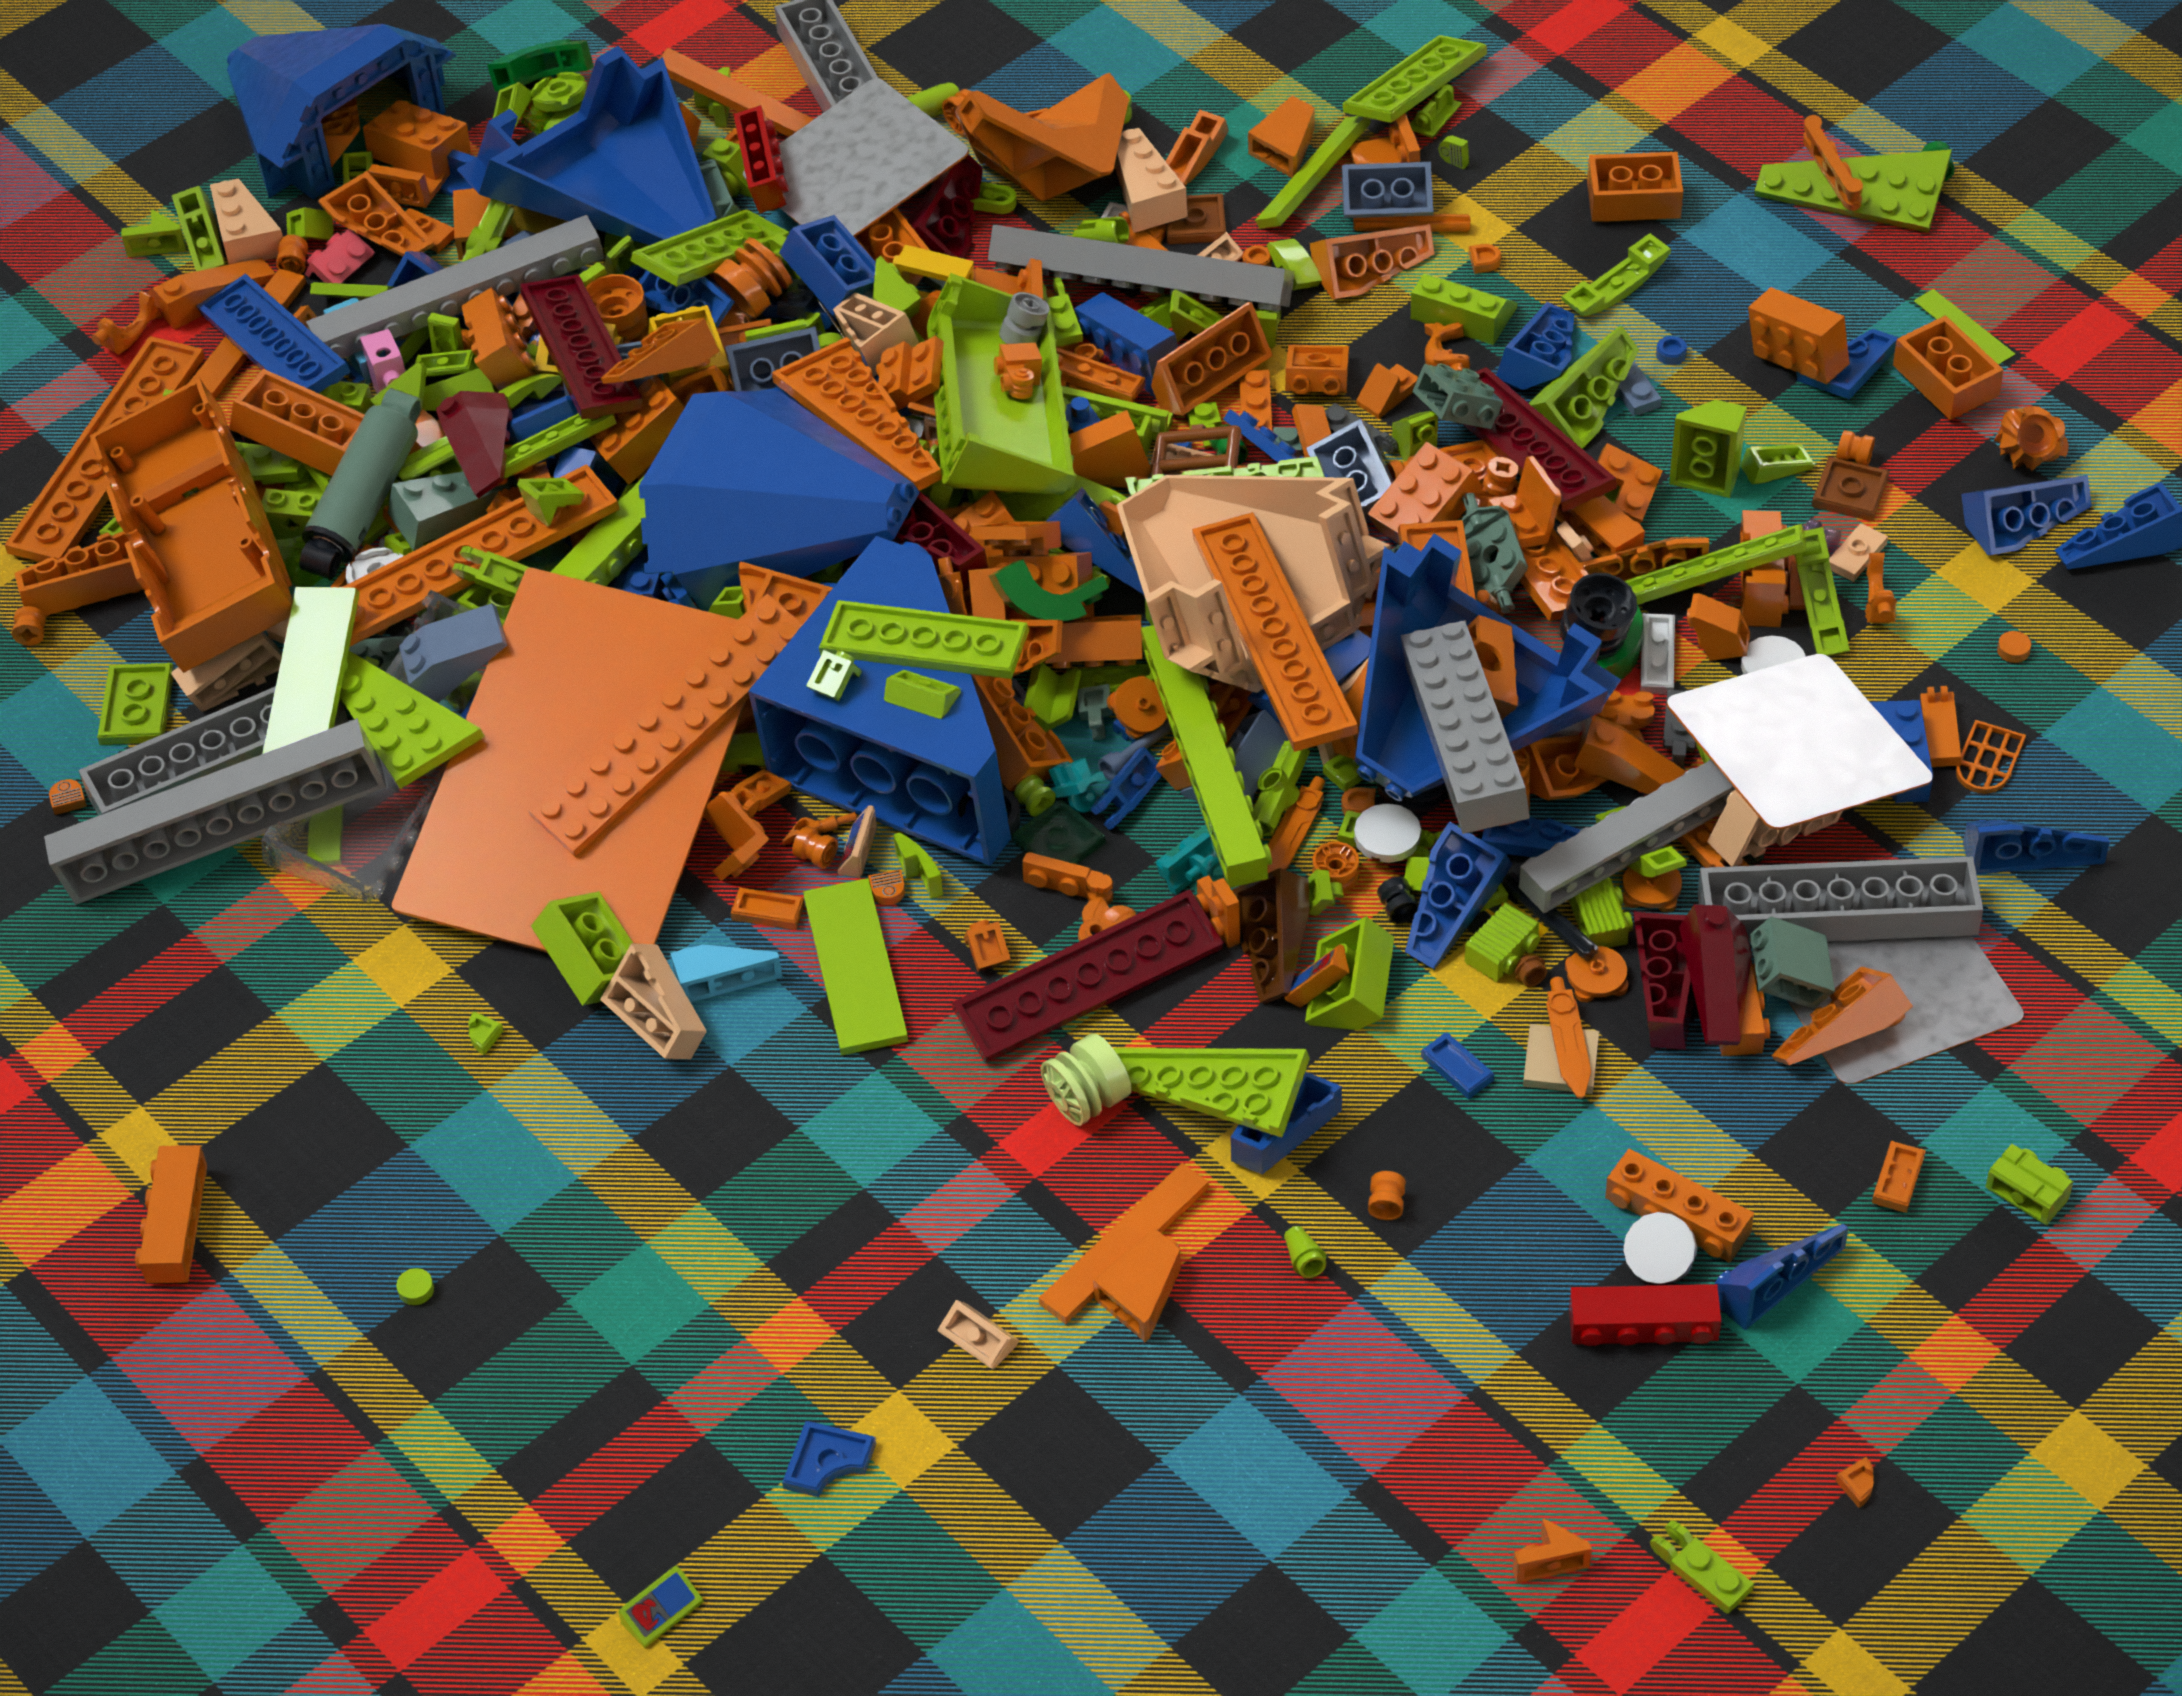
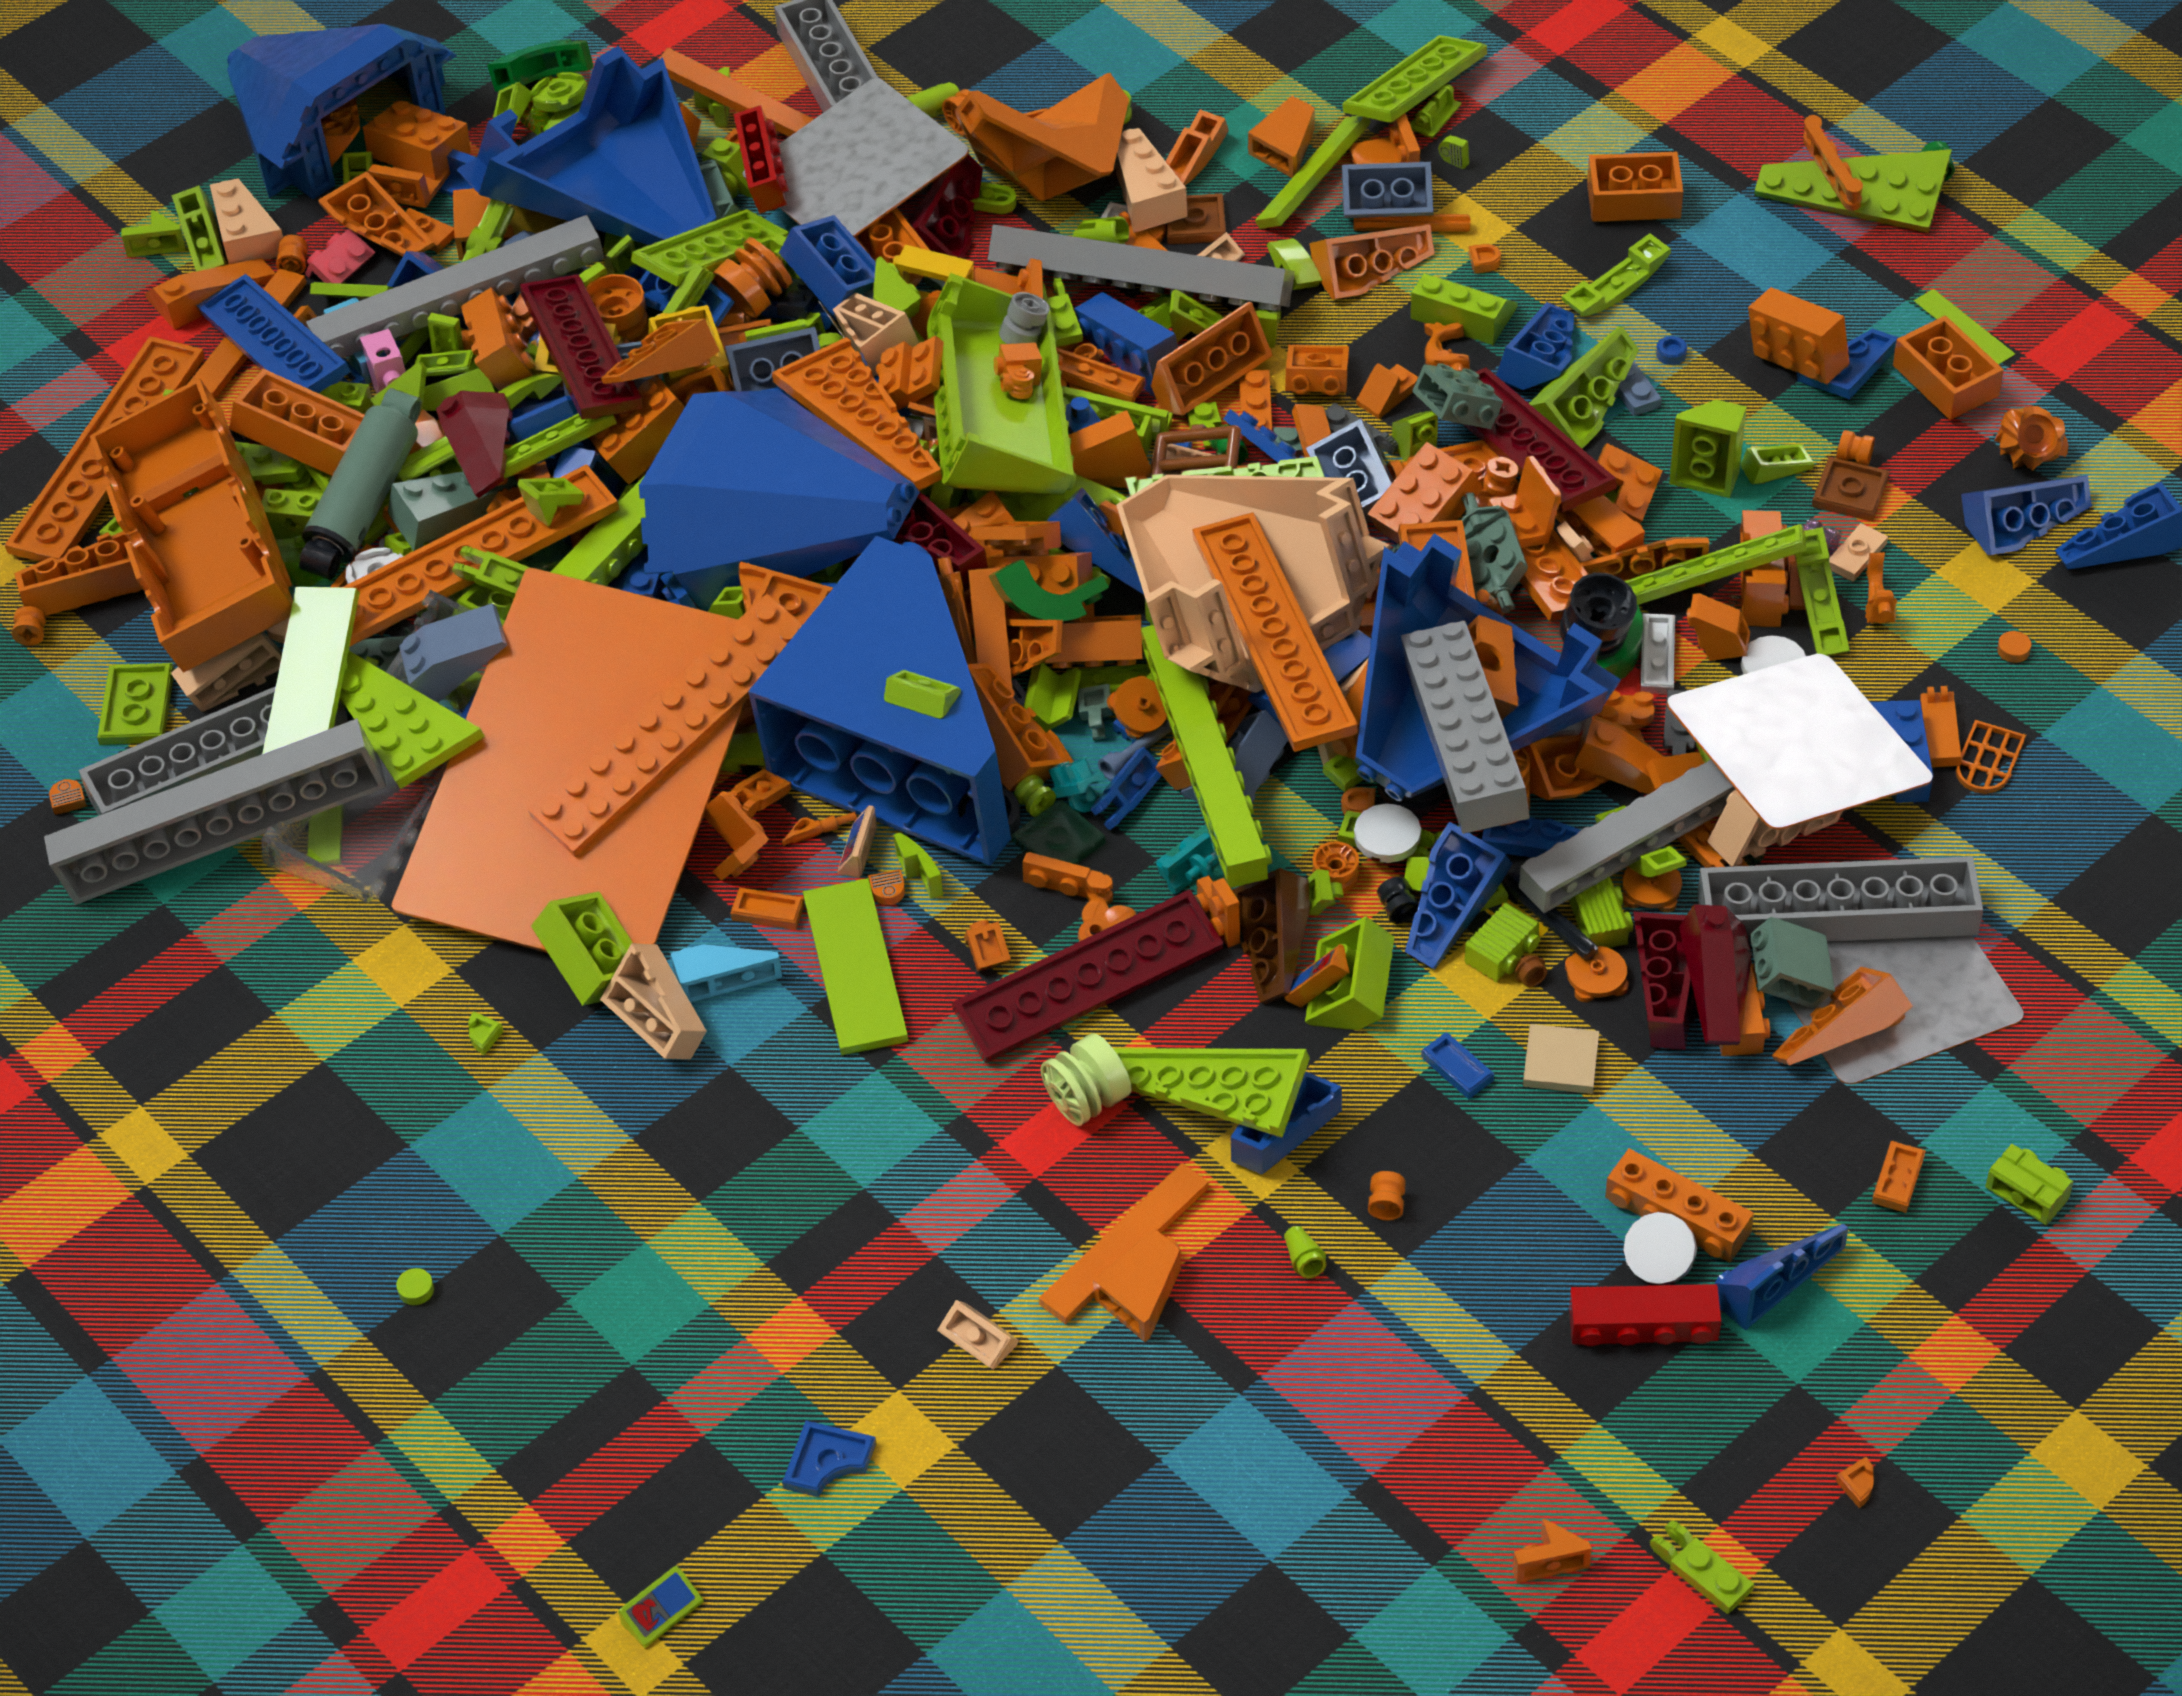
(120, 338): orange animal -> none
(172, 1214): orange brick -> none
(310, 224): lime panel -> none
(690, 289): none -> lime tile
(815, 847): orange wheel -> none
(833, 674): bracket -> none
(925, 639): lime tile -> none
(1257, 255): orange tile -> none
(1279, 787): lime piece -> none
(1296, 825): orange piece -> none
(1568, 1037): orange piece -> none
(1672, 767): none -> orange tile
(2022, 846): blue wedge -> none

